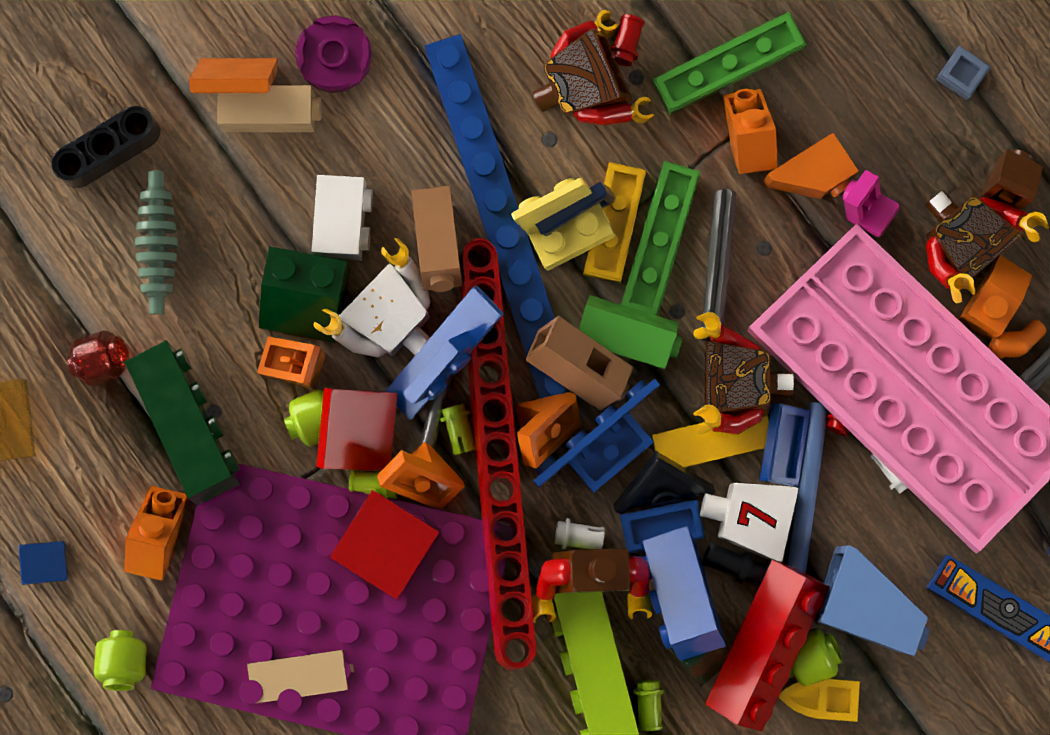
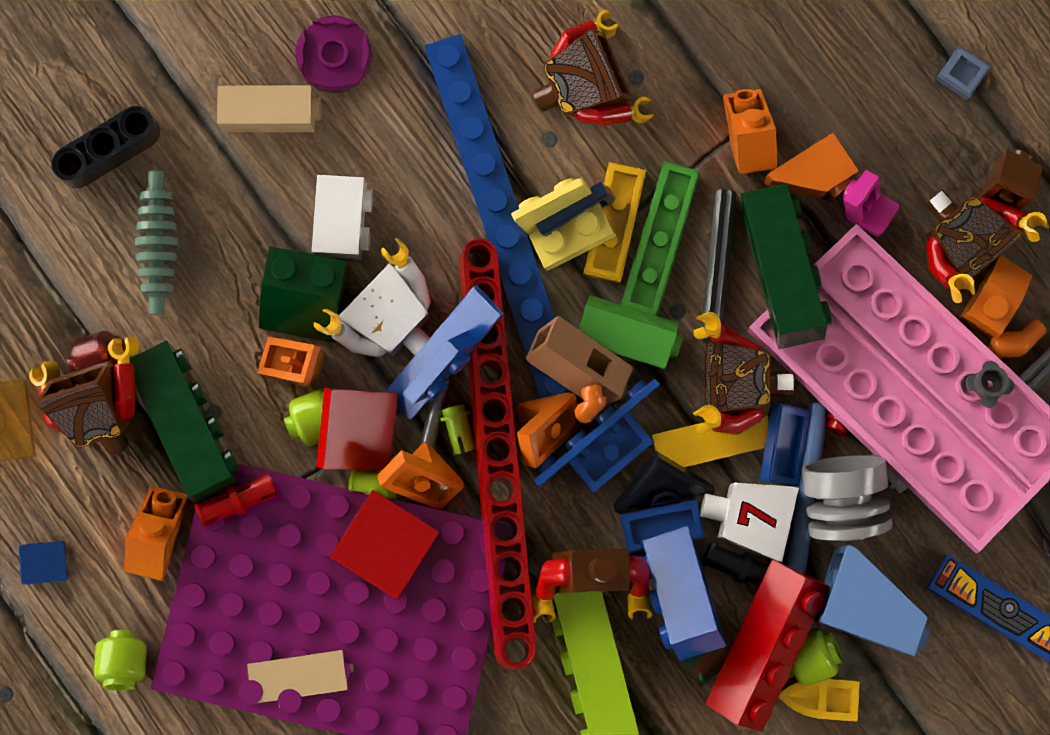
(93, 401): none -> torso
(233, 75): orange tile -> none
(236, 500): none -> red pin
(436, 239): medium nougat brick -> none
(578, 535): white pin -> none
(592, 405): none -> orange arm
(627, 39): red pin -> none
(649, 704): lime pin -> none
(729, 63): bright green tile -> none
(784, 266): none -> dark green brick
(847, 503): none -> light grey wheel
(999, 378): none -> dark grey plate

